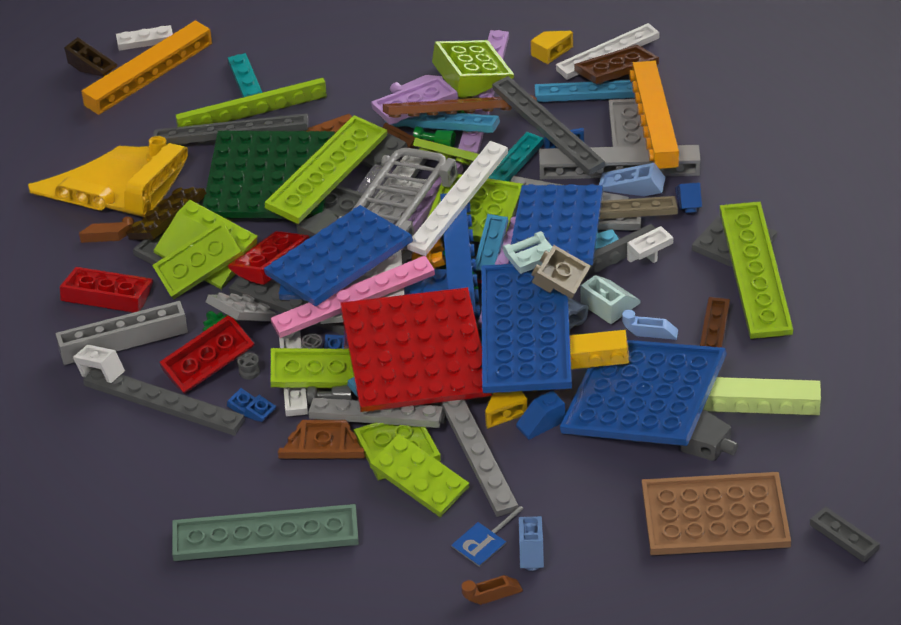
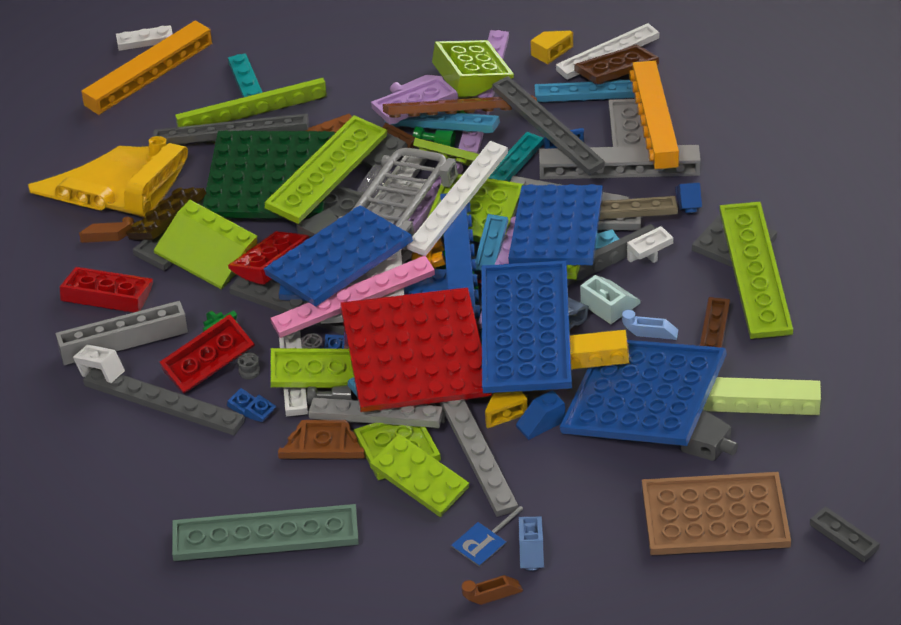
(88, 59): dark brown slope -> none
(197, 259): lime plate -> none
(241, 307): light grey plate -> none
(529, 258): light aqua plate -> none
(560, 272): dark tan plate -> none
(635, 180): light blue slope -> none

